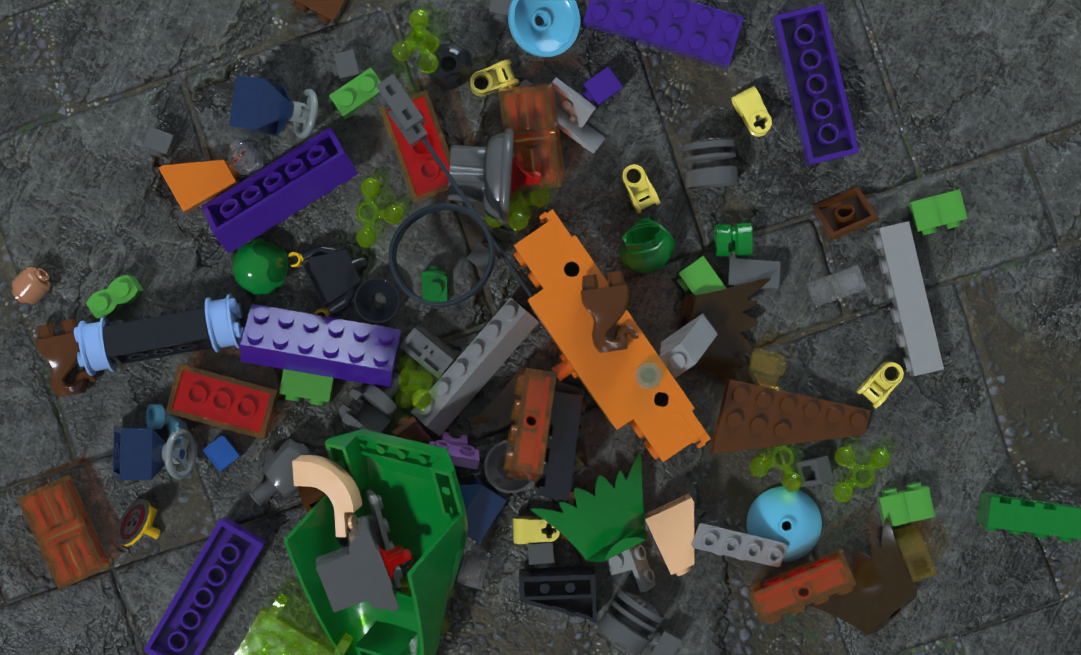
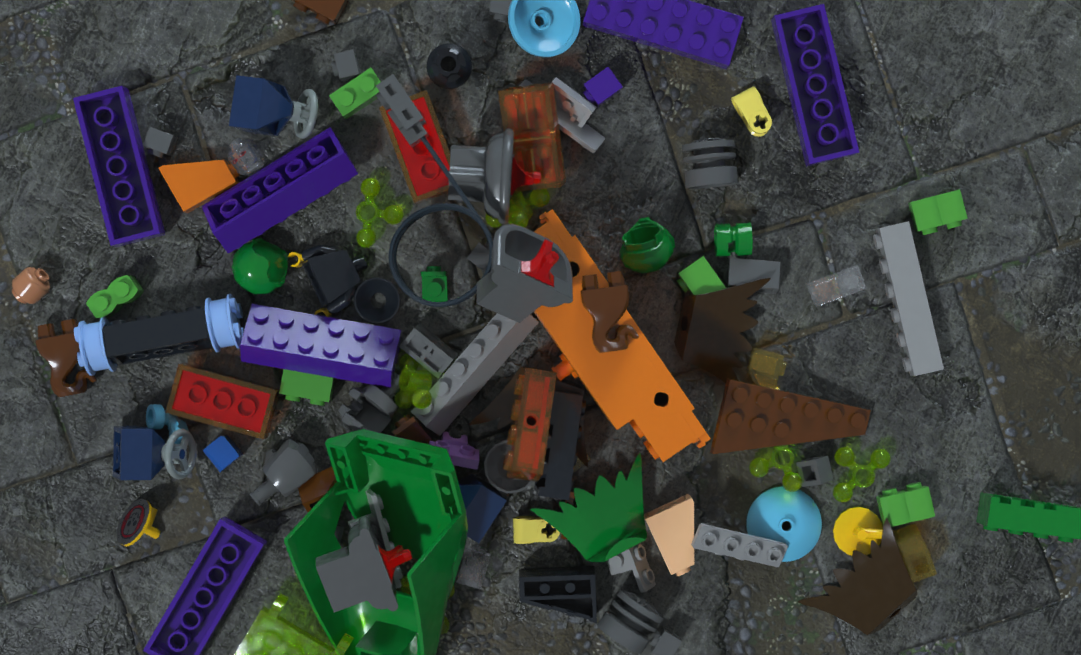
(64, 532): clear orange brick -> none
(119, 166): none -> dark purple brick
(335, 483): light nougat arch -> none
(402, 50): clear neon green piece -> none
(495, 78): light yellow piece -> none
(524, 274): none -> dark grey piece
(540, 554): dark grey plate -> none
(640, 189): light yellow piece -> none
(648, 375): clear light blue plate -> none
(687, 345): light grey slope -> none
(785, 592): clear orange brick -> none
(844, 213): reddish brown slope -> none
(856, 529): none -> yellow shield
(880, 384): light yellow piece -> none

